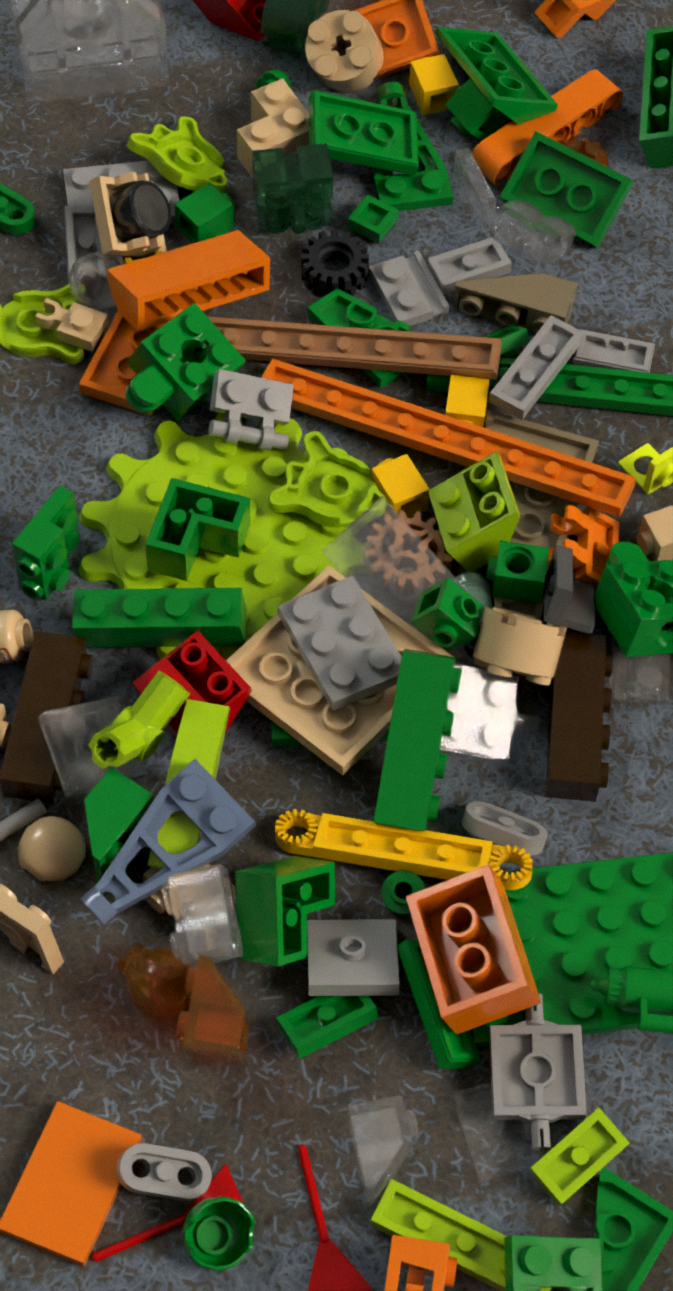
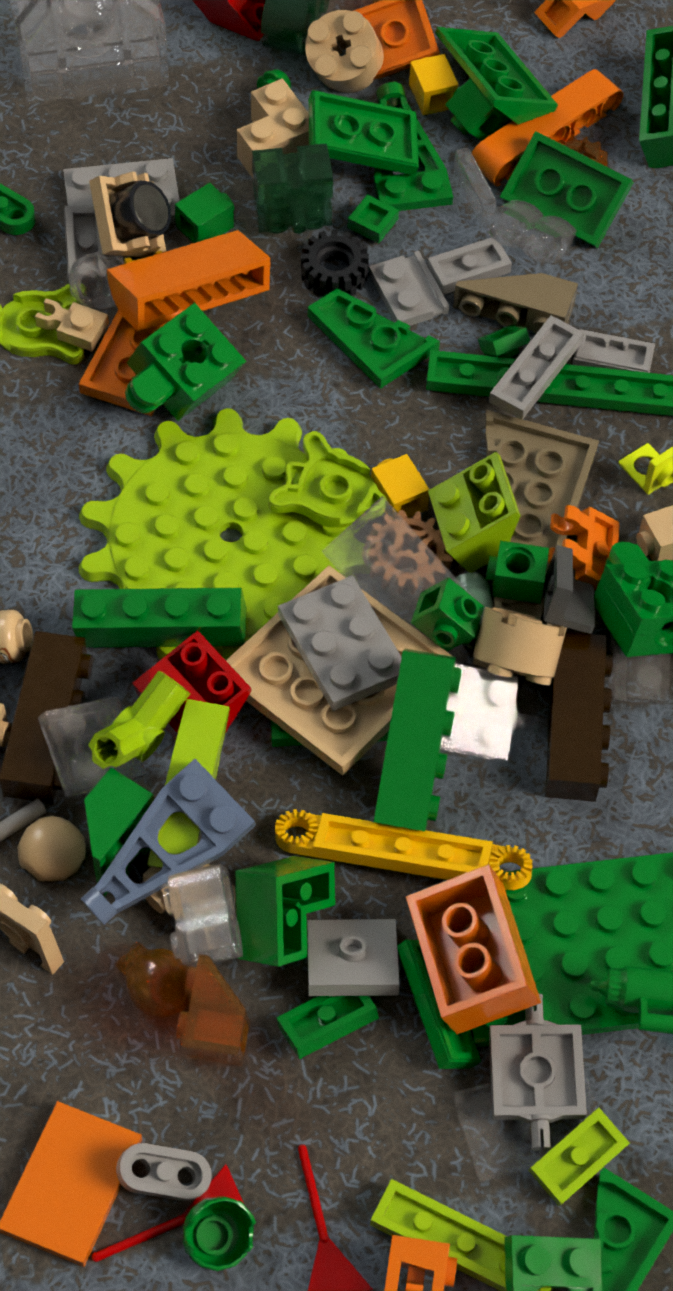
(44, 546): green plate -> none
(181, 155): lime tile -> none
(195, 519): green brick -> none
(254, 399): light grey plate -> none
(363, 347): medium nougat tile -> none
(381, 1142): clear slope -> none
(398, 878): green plate -> none
(454, 439): orange plate -> none
(467, 399): yellow brick -> none
(503, 827): light grey plate -> none

